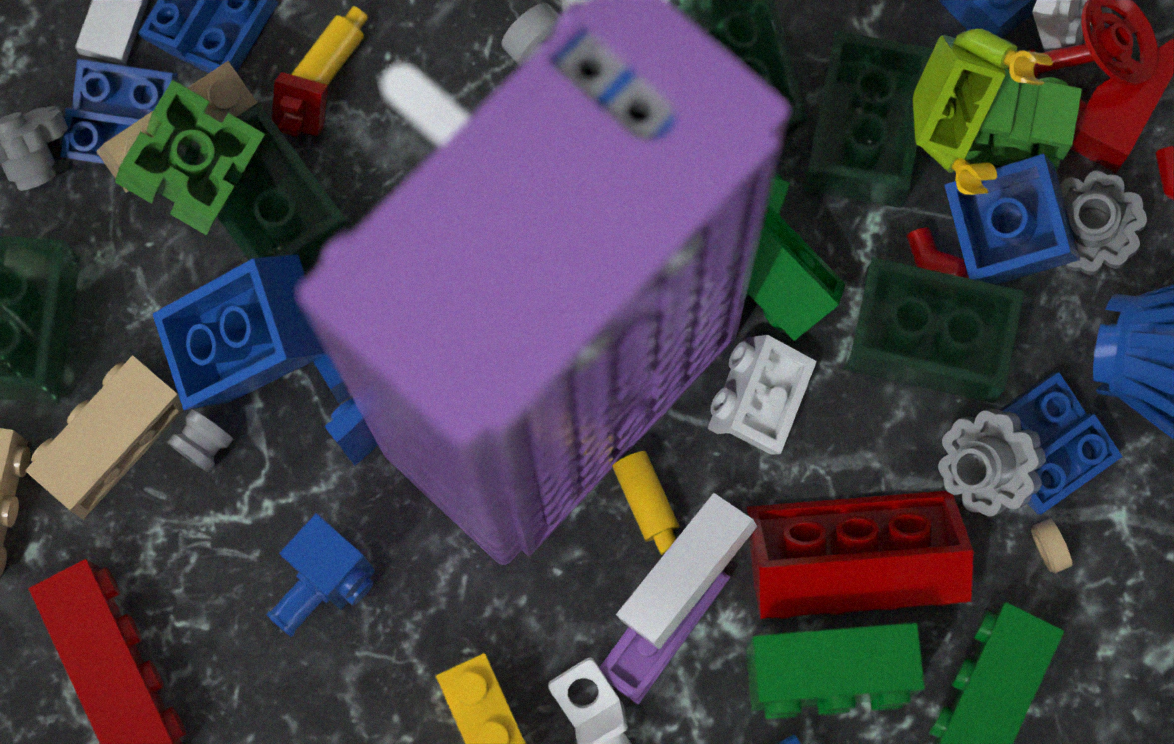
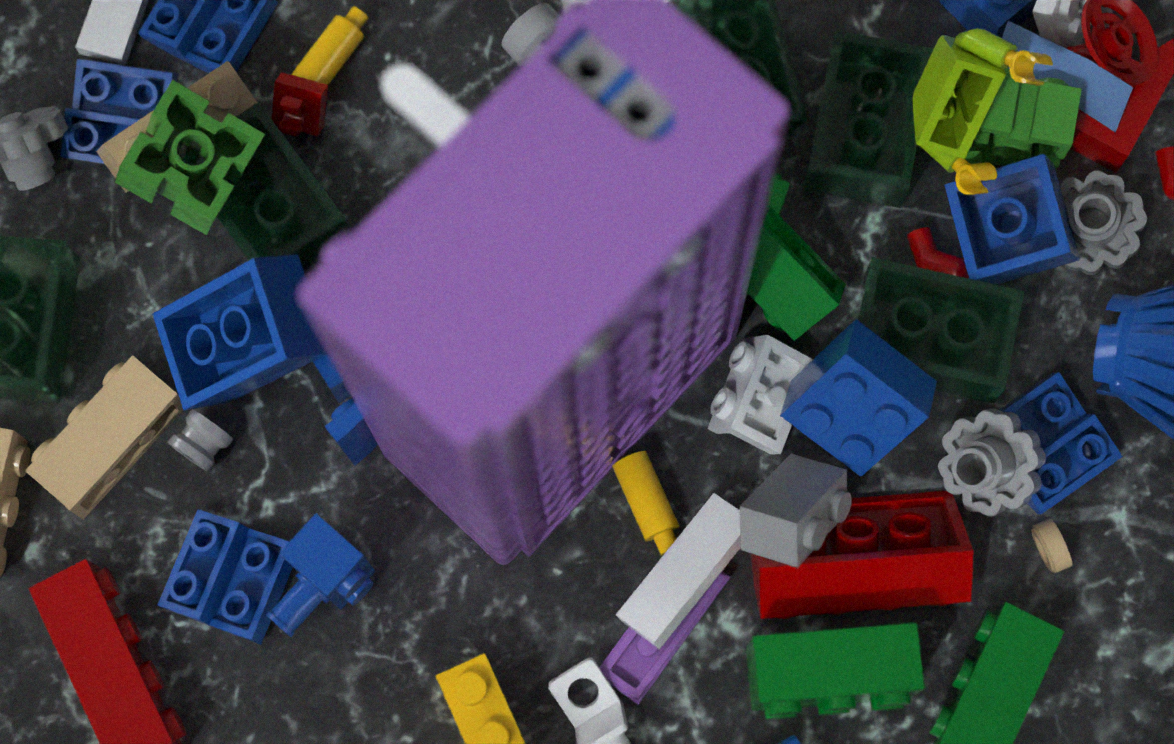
(227, 577): none -> blue slope
(794, 510): none -> light grey brick
(859, 398): none -> blue brick
(1102, 93): none -> medium blue sticker

